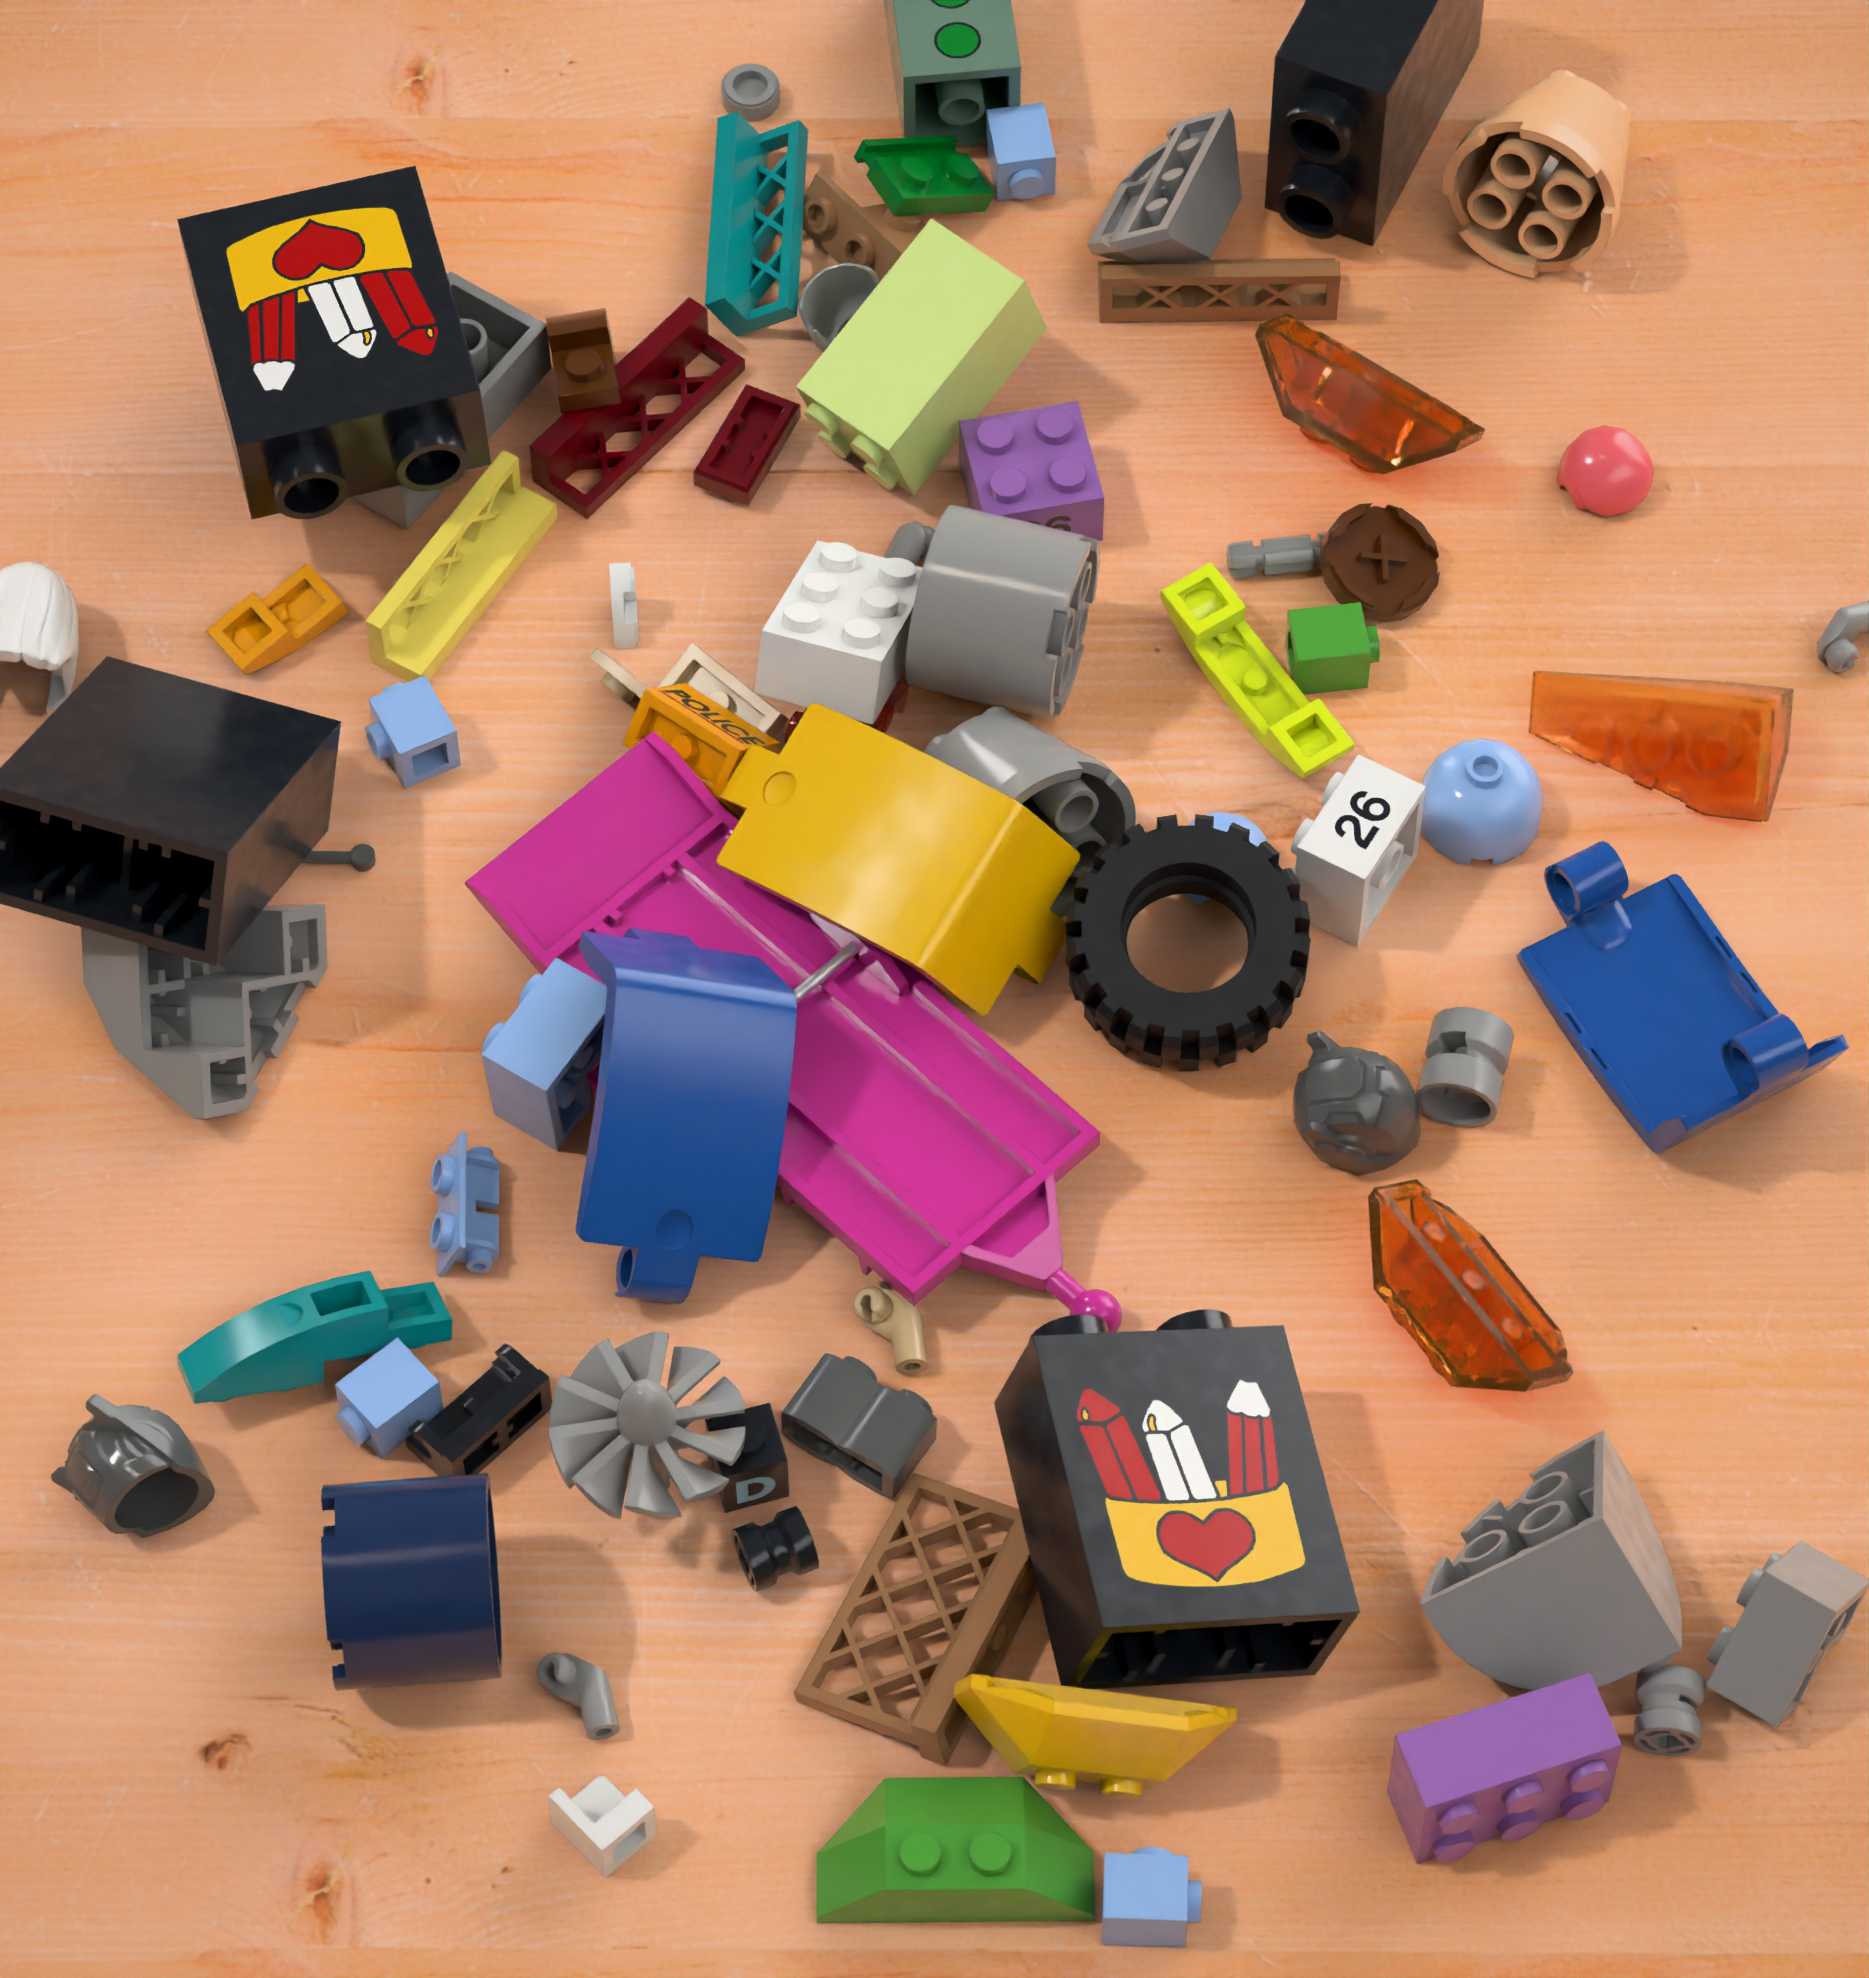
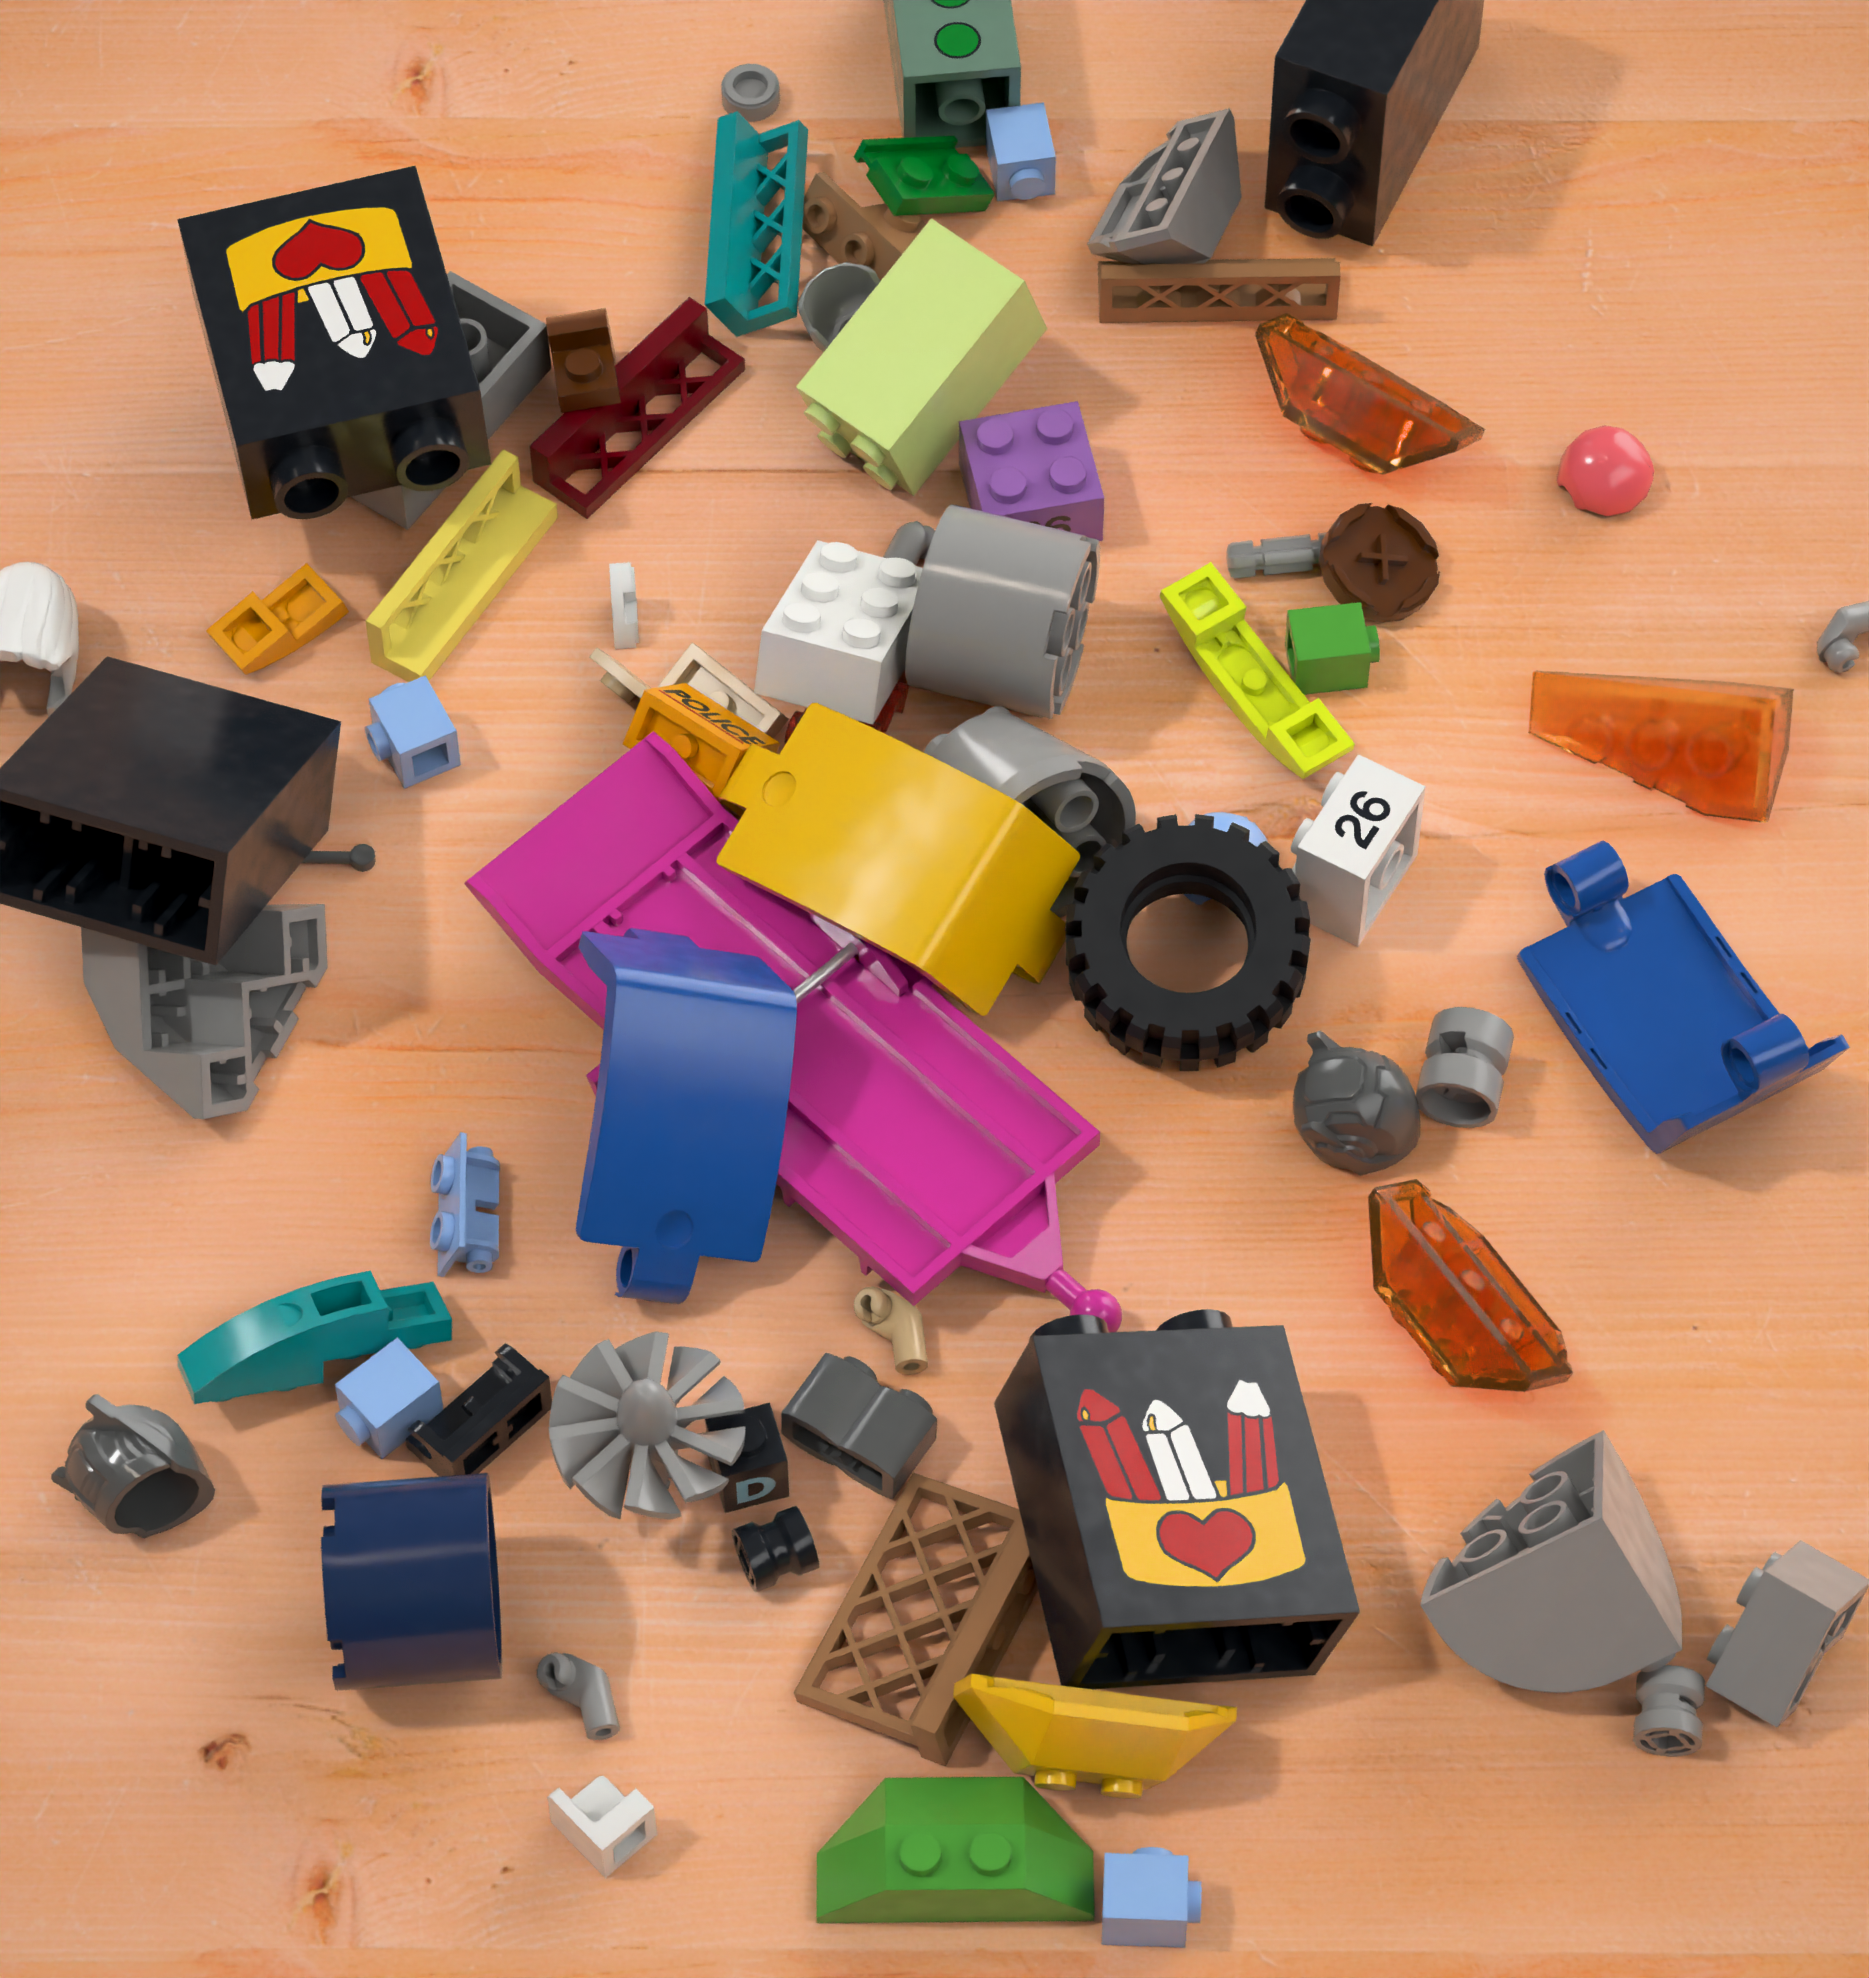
(545, 1051): light blue brick -> none
(747, 444): dark red plate -> none
(1481, 802): light blue cylinder -> none
(1503, 1769): medium lavender brick -> none
(1542, 177): light nougat cone -> none

